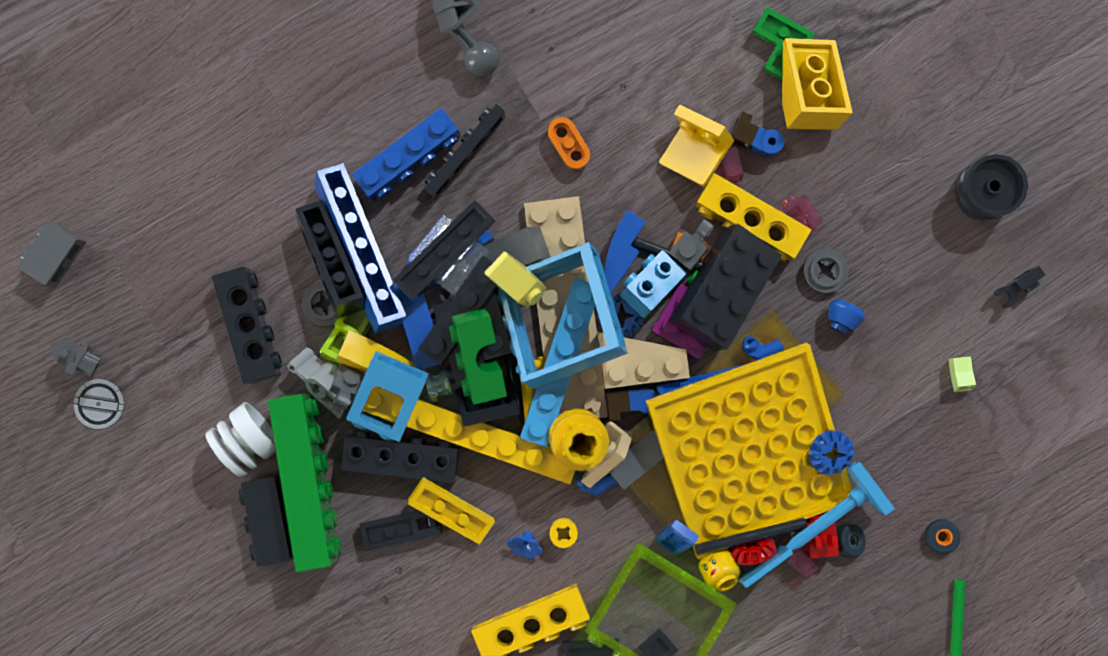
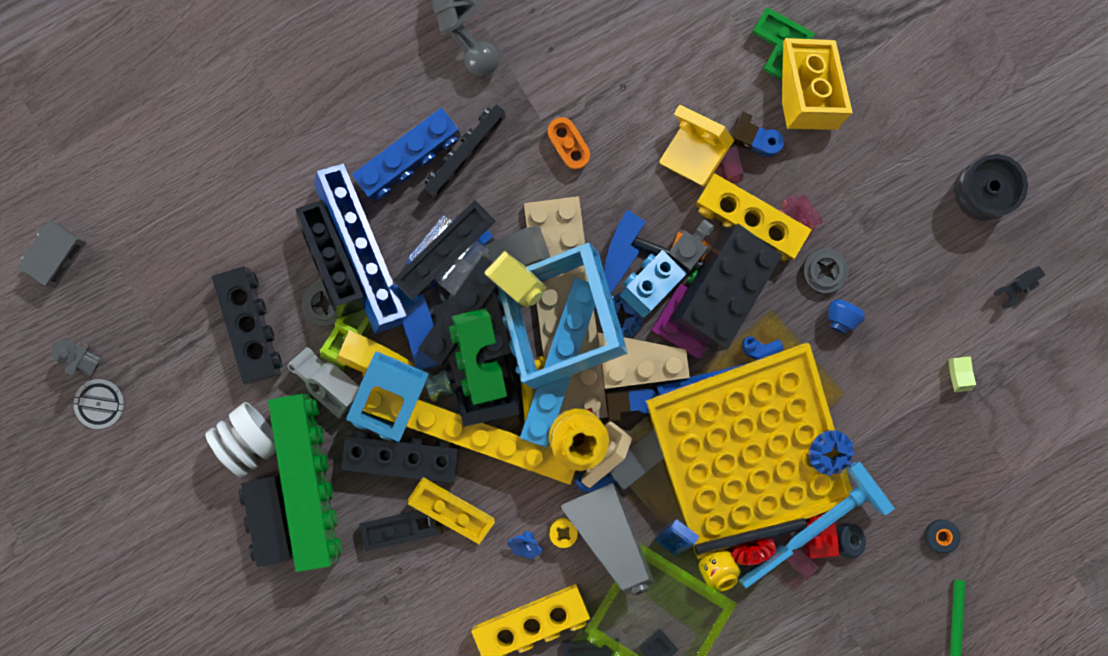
(345, 385): dark grey plate -> none
(610, 534): none -> slope

